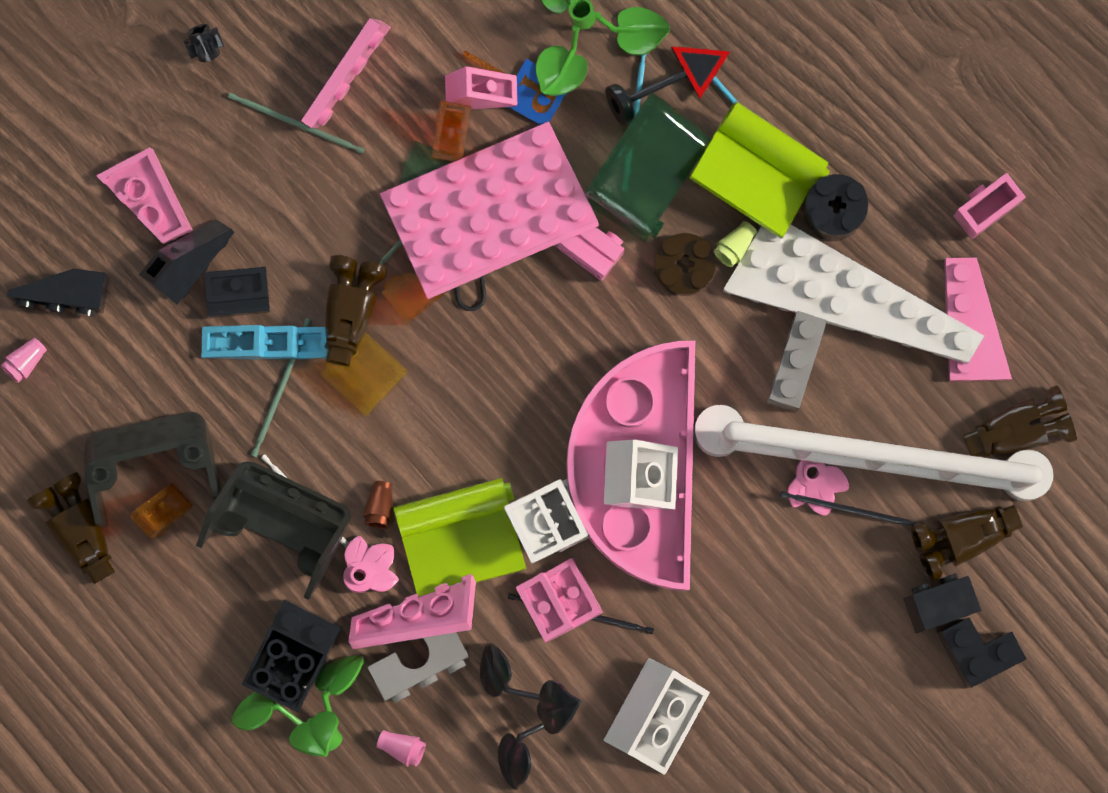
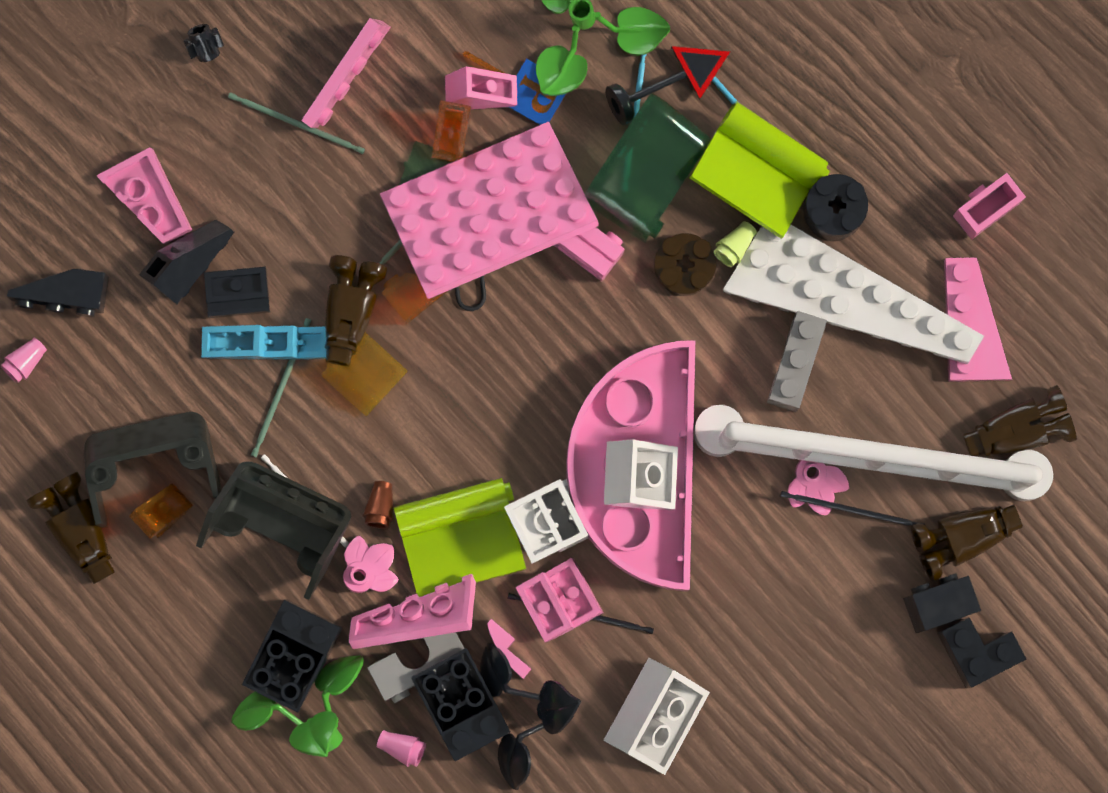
(460, 704): none -> black slope
(503, 641): none -> bright pink slope

